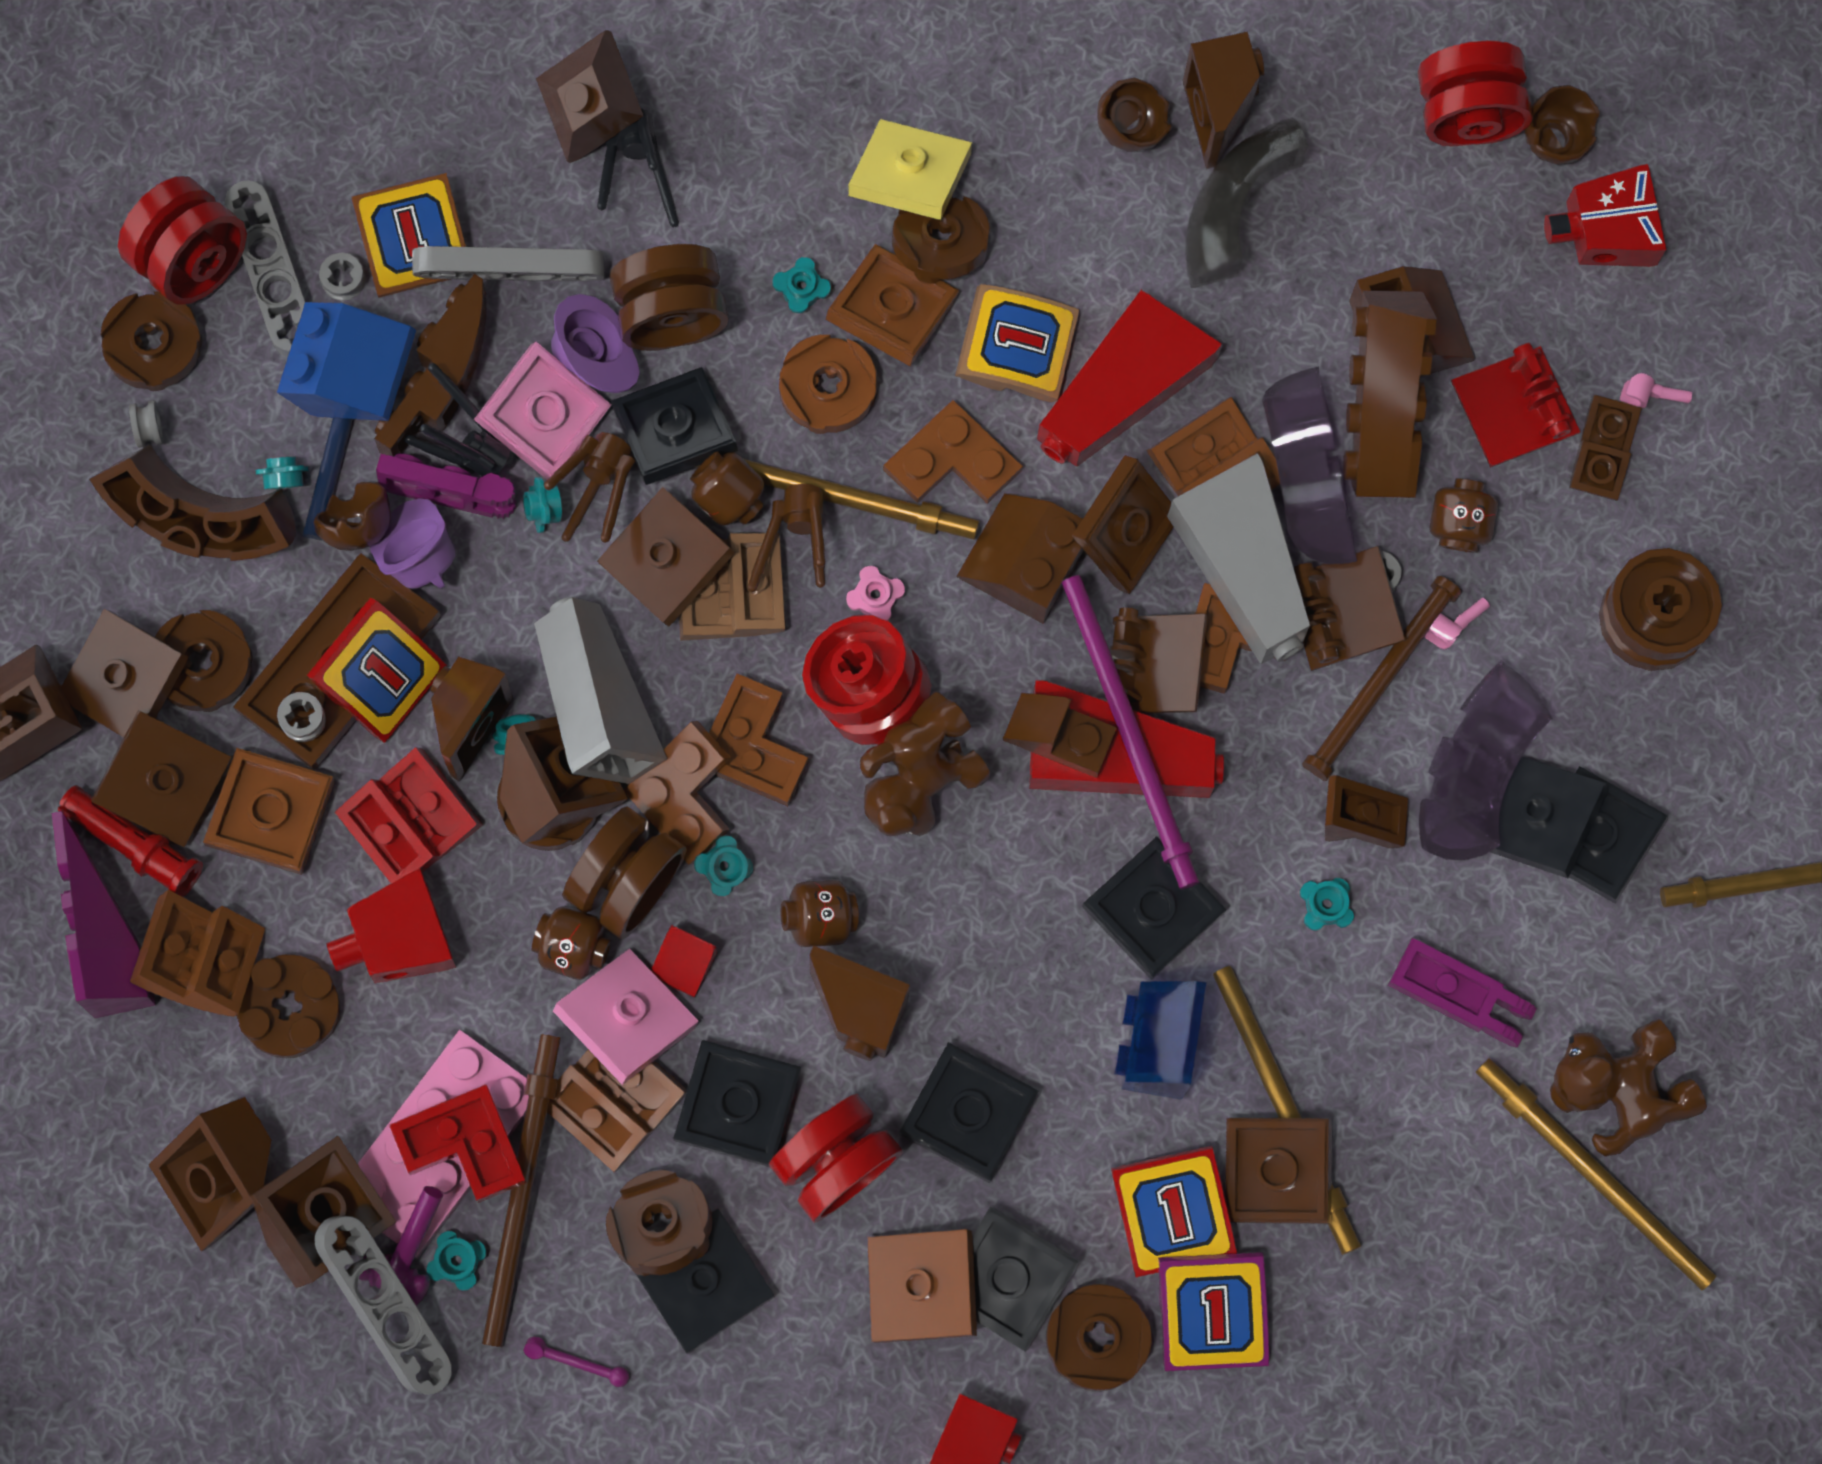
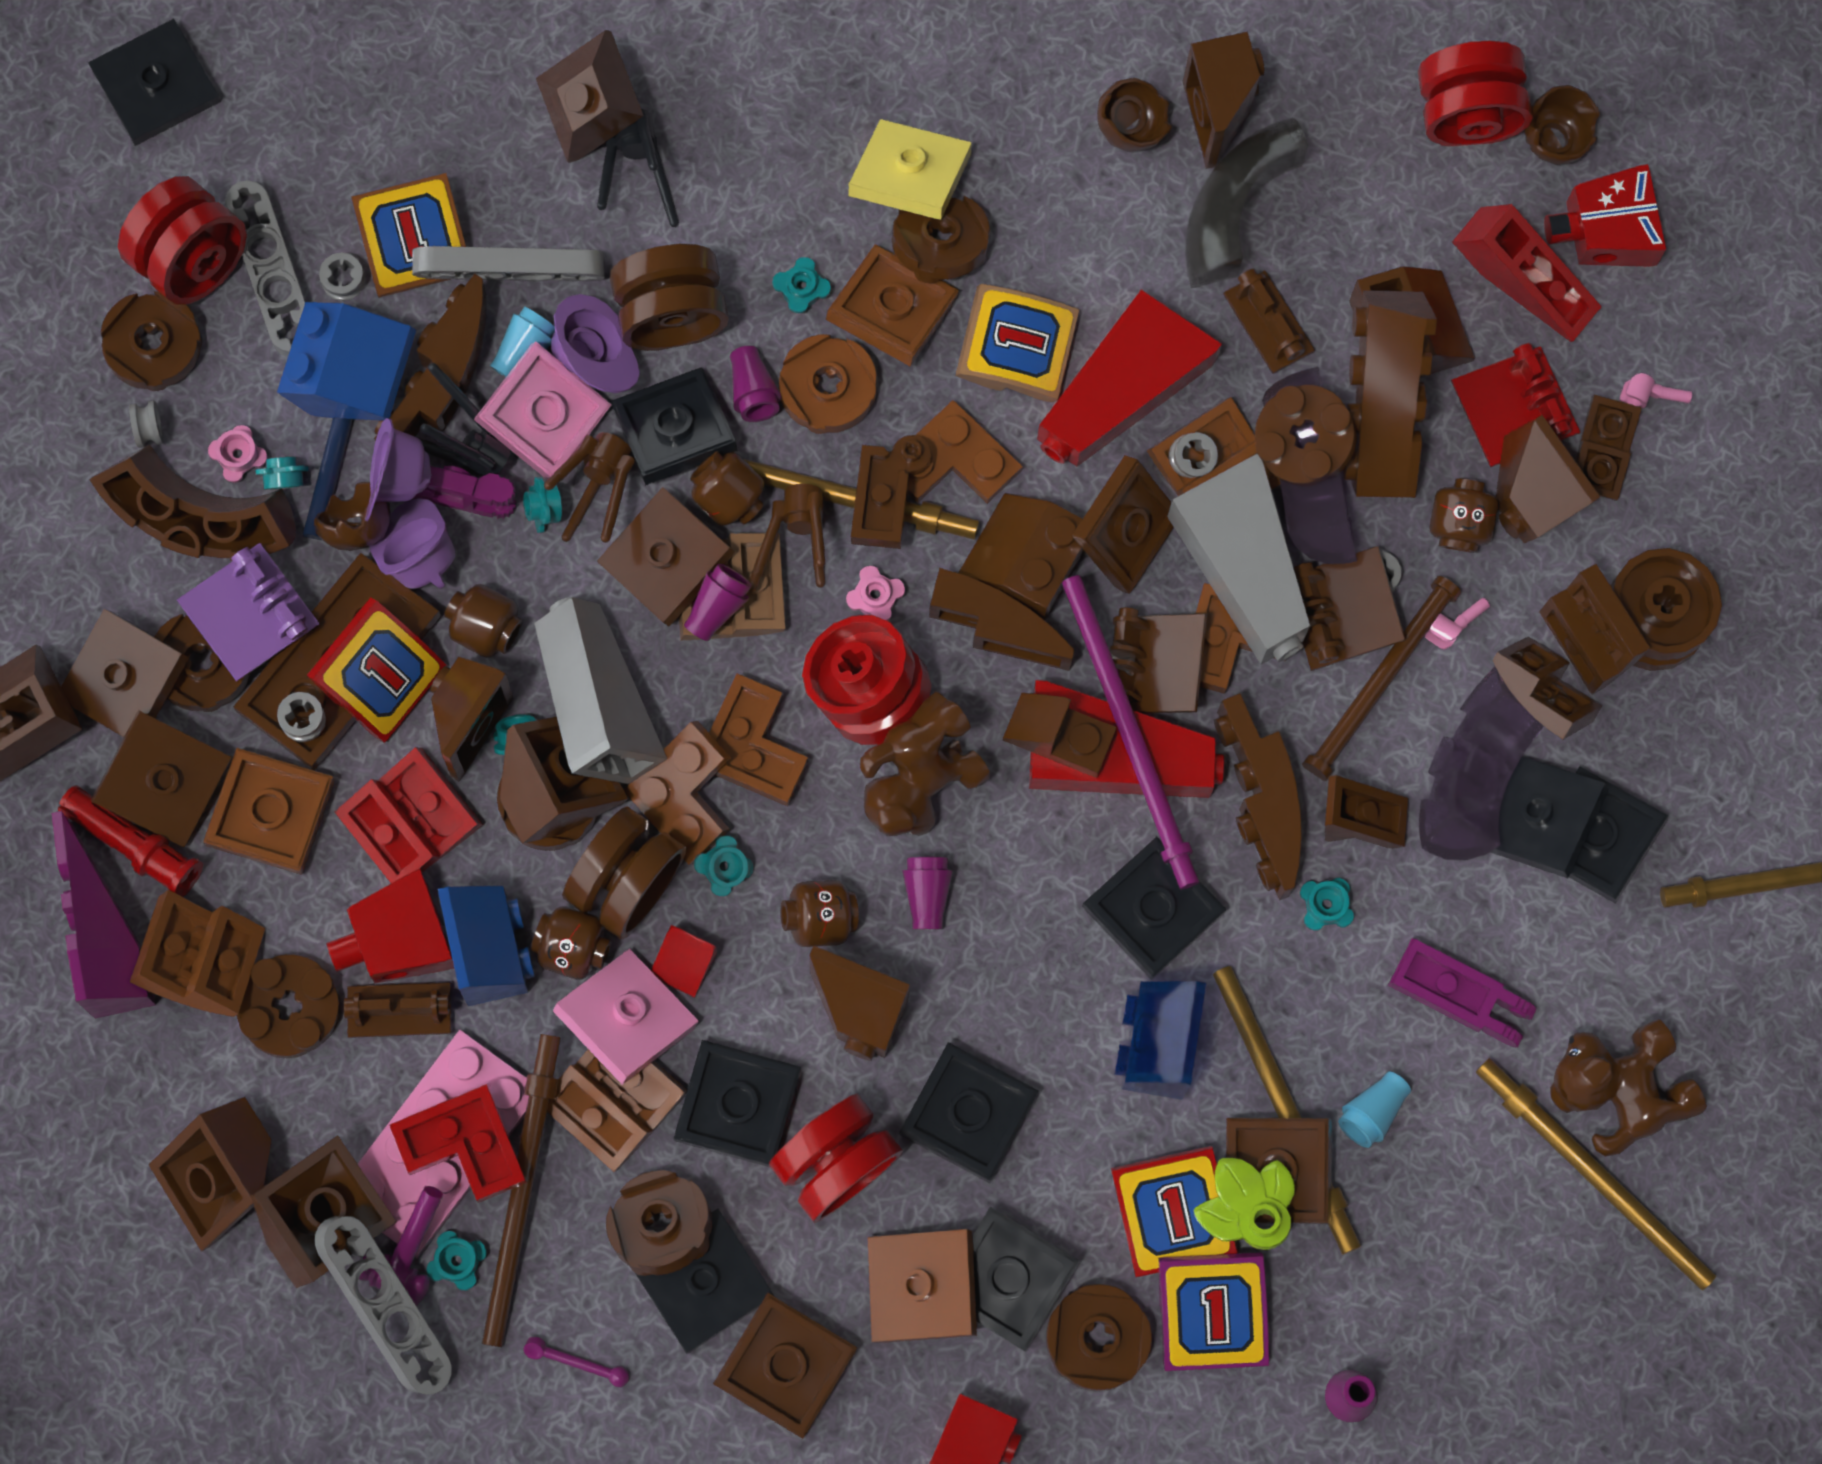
(154, 82): none -> black plate
(237, 439): none -> bright pink plate
(247, 611): none -> medium lavender hinge
(397, 467): none -> medium lavender piece
(398, 1010): none -> reddish brown hinge
(483, 620): none -> reddish brown head
(484, 942): none -> blue slope
(520, 334): none -> medium azure cone
(718, 599): none -> magenta cone
(753, 387): none -> magenta cone
(785, 1365): none -> reddish brown plate
(884, 490): none -> reddish brown hinge
(927, 890): none -> magenta cone
(999, 621): none -> reddish brown slope
(1203, 444): none -> light grey bush
(1243, 1198): none -> lime plate
(1268, 320): none -> reddish brown hinge
(1273, 813): none -> reddish brown slope
(1316, 461): none -> reddish brown plate
(1340, 1402): none -> magenta cone
(1373, 1111): none -> medium azure cone
(1526, 269): none -> red slope
(1535, 681): none -> reddish brown slope
(1538, 482): none -> reddish brown slope
(1594, 629): none -> reddish brown slope

